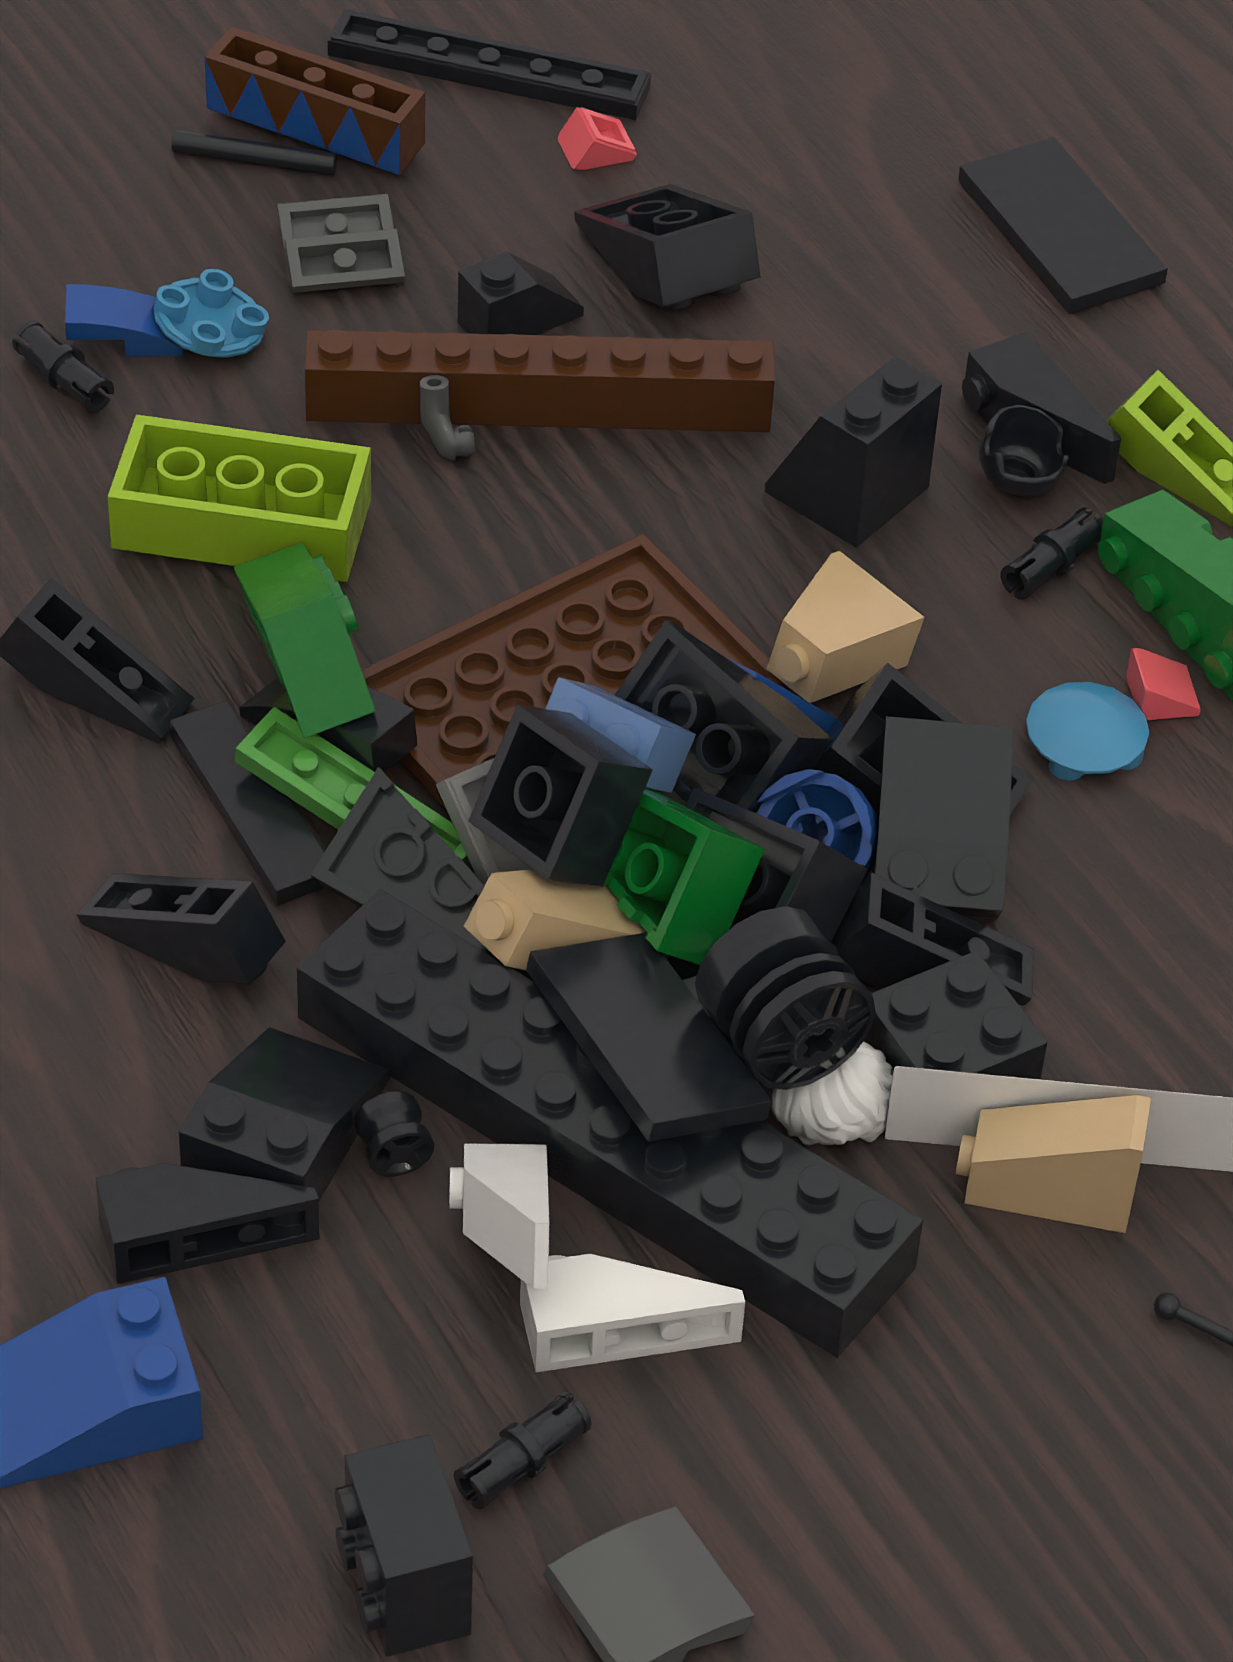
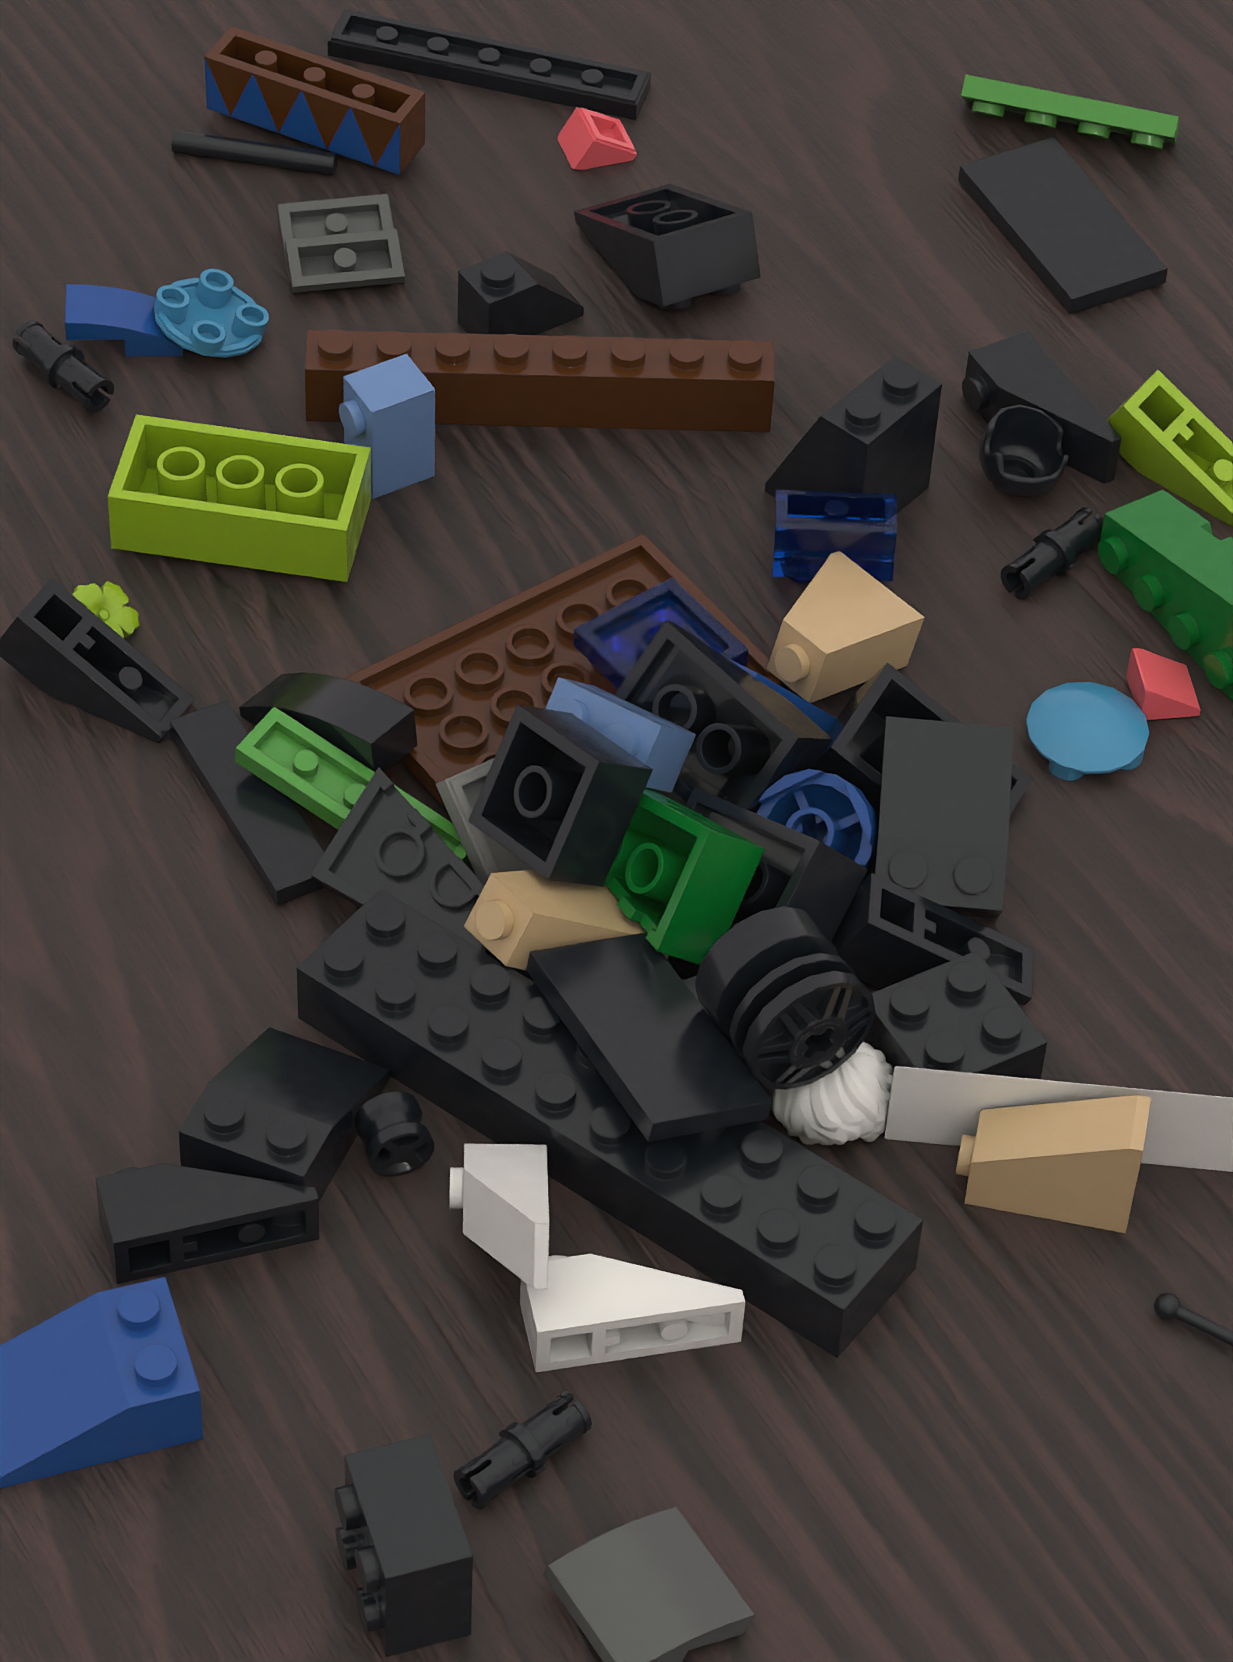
(109, 606): none -> lime plant
(193, 924): black slope -> none
(306, 636): green wedge -> none
(395, 416): none -> medium blue brick
(436, 420): dark grey arm -> none
(623, 633): none -> clear blue plate
(824, 522): none -> clear blue brick
(1046, 107): none -> bright green plate

